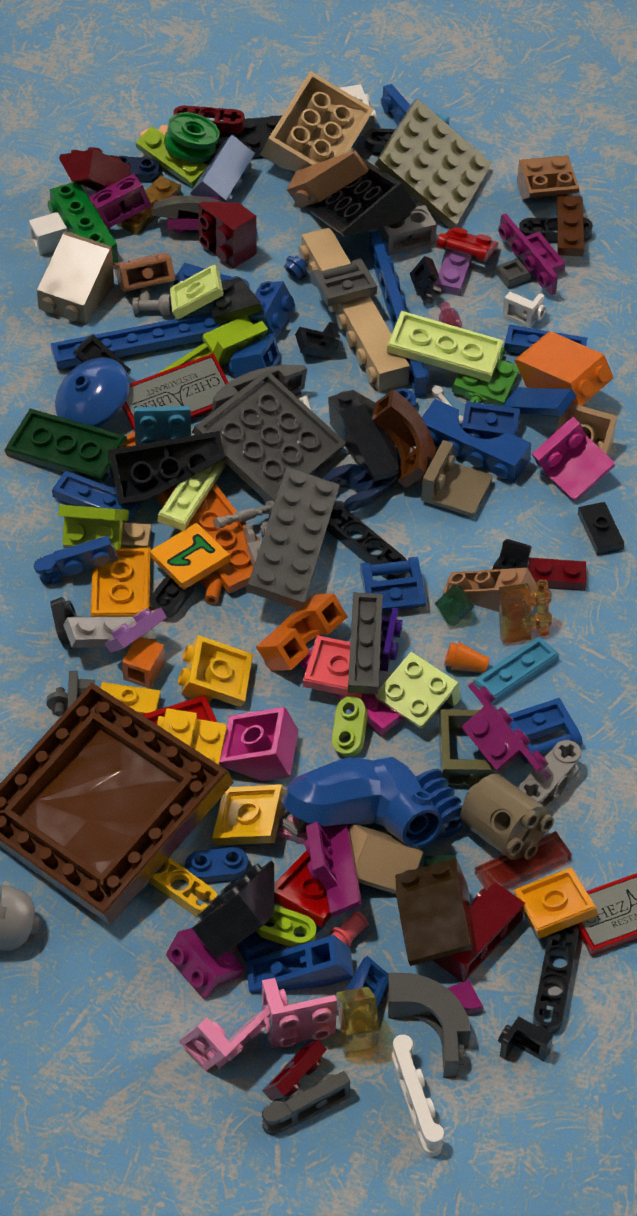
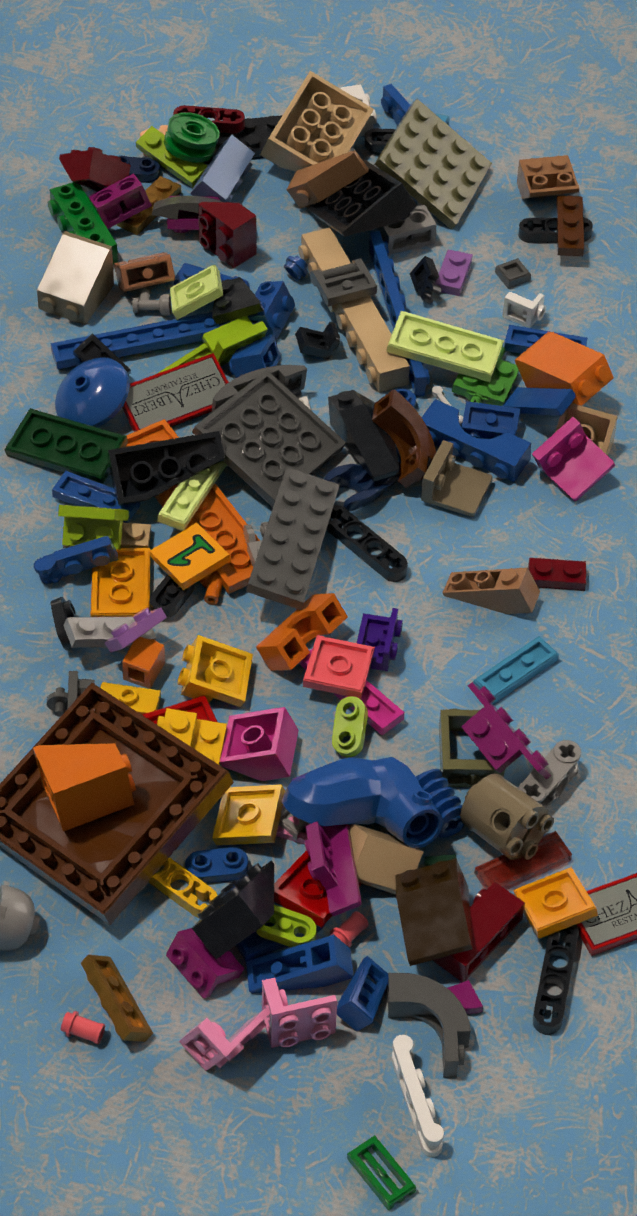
(46, 232): white panel -> none
(82, 1027): none -> coral pin
(85, 781): none -> orange slope
(116, 998): none -> pearl gold plate
(161, 423): dark azure bracket -> none
(243, 515): light grey piece -> none
(303, 1062): dark red plate -> none
(306, 1104): dark grey hinge -> none
(358, 1021): clear yellow slope -> none
(365, 643): dark grey plate -> none
(397, 593): blue plate -> none
(398, 1195): none -> green tile
(418, 690): yellowish green bracket -> none
(449, 315): clear pink cylinder -> none
(454, 605): clear green plate -> none
(461, 241): red plate -> none
(464, 658): orange cone -> none
(513, 555): black bracket -> none
(515, 611): clear orange plate -> none
(526, 1036): black bracket -> none
(534, 252): magenta bracket -> none
(545, 720): blue plate -> none
(600, 528): black plate -> none

